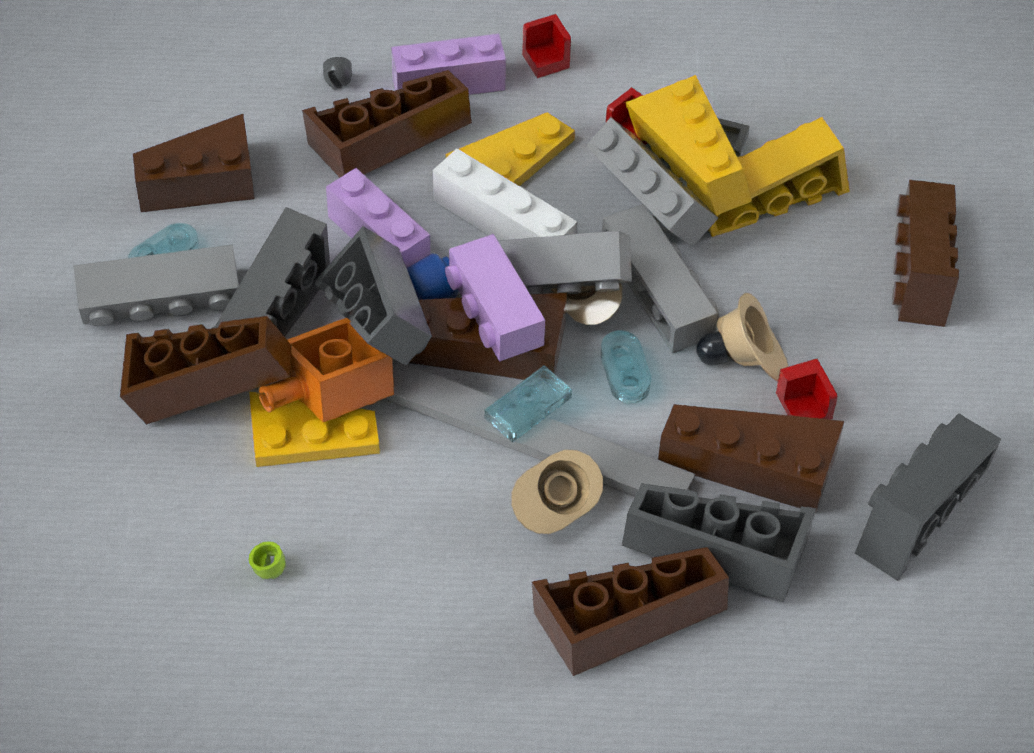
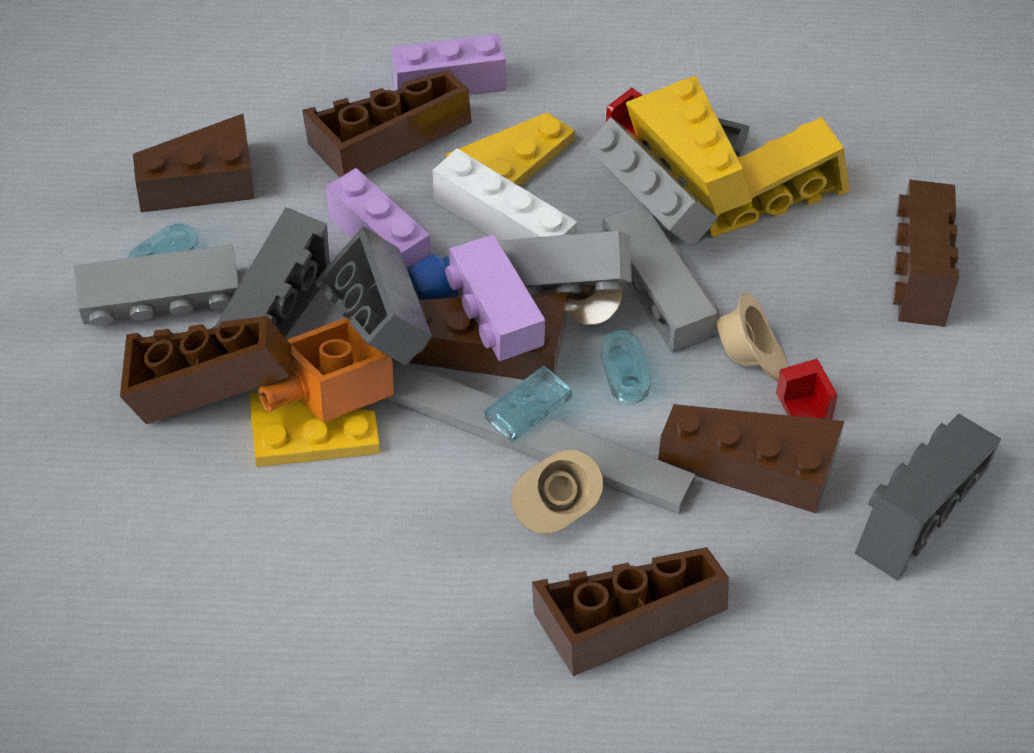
(261, 561): lime hinge -> none
(337, 71): dark grey hinge -> none
(546, 45): red panel -> none
(712, 349): black hinge -> none
(751, 542): dark grey wedge -> none

